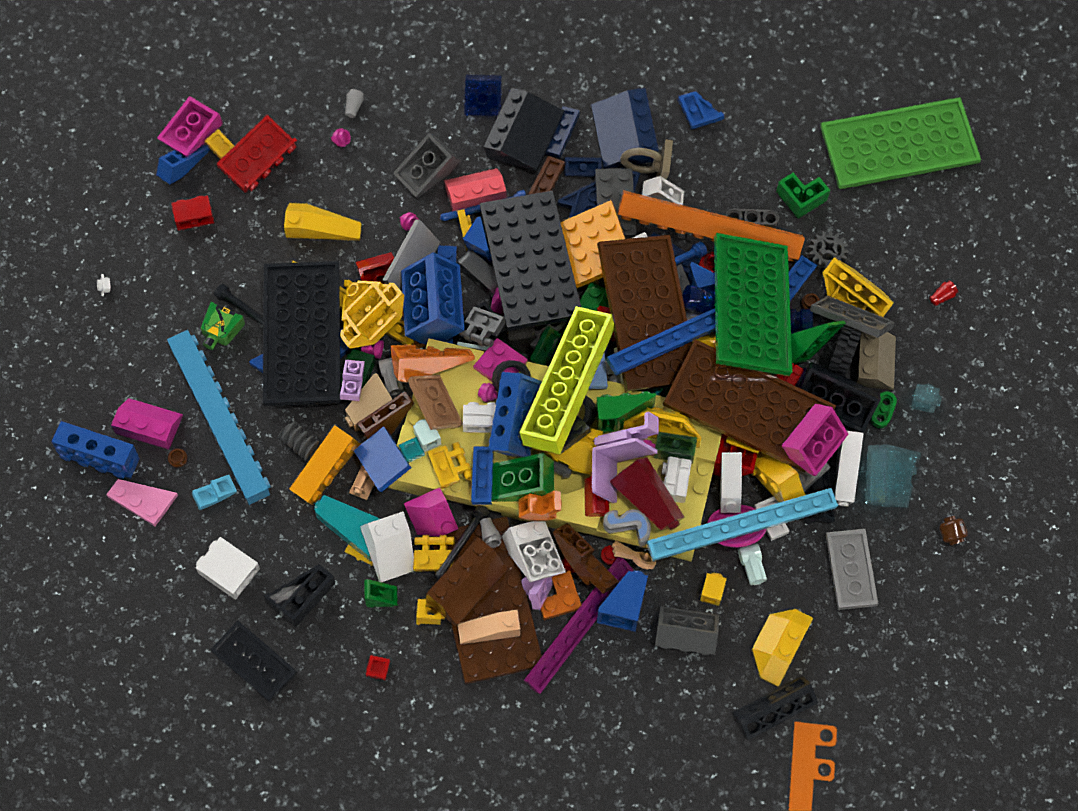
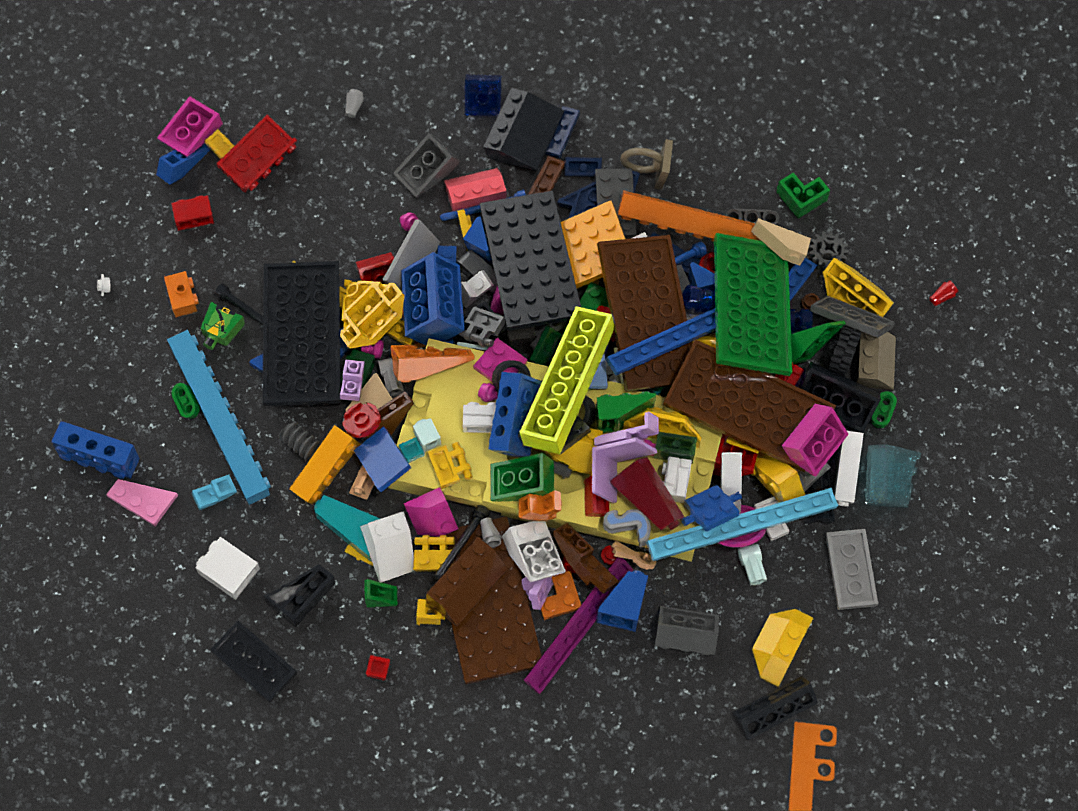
(146, 423): dark pink slope -> none
(177, 458): reddish brown plate -> none
(180, 294): none -> orange brick
(185, 402): none -> green plate
(317, 223): yellow wedge -> none
(341, 137): dark pink plate -> none
(361, 420): none -> red tile
(435, 402): medium nougat tile -> none
(475, 288): none -> white slope
(482, 475): blue plate -> none
(490, 627): light nougat slope -> none
(624, 124): dark blue slope -> none
(663, 190): white slope -> none
(698, 111): blue wing -> none
(711, 508): none -> blue plate
(713, 589): yellow brick -> none
(785, 243): none -> tan slope
(900, 143): bright green plate -> none
(926, 398): clear light blue brick -> none
(953, 530): reddish brown head -> none

